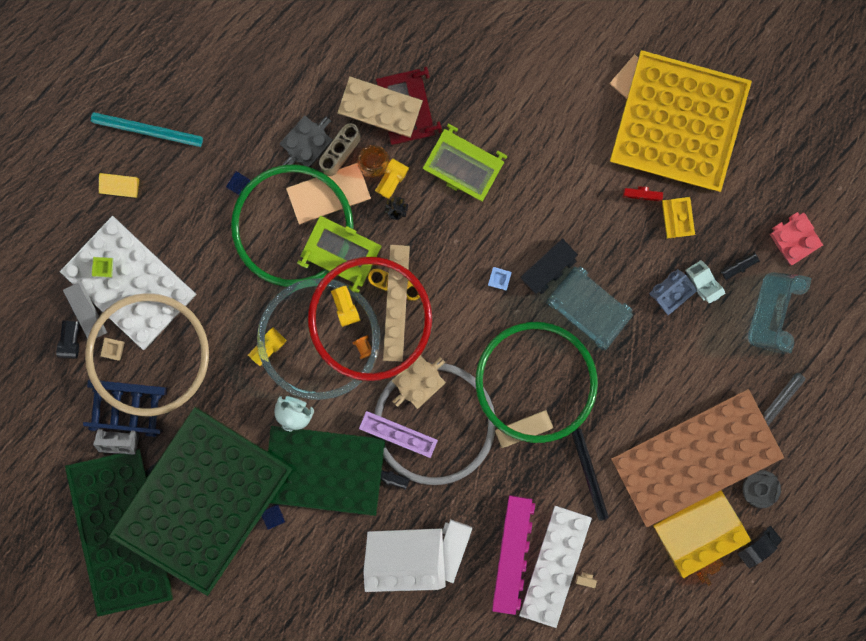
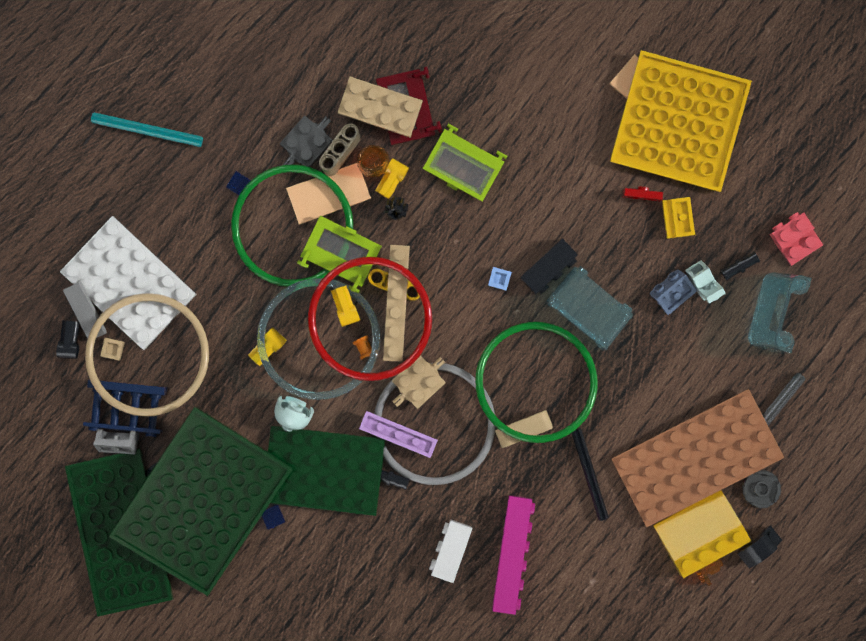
(102, 267): lime plate -> none
(118, 185): yellow slope -> none
(404, 560): white slope -> none
(555, 566): white plate -> none
(586, 579): tan plate -> none

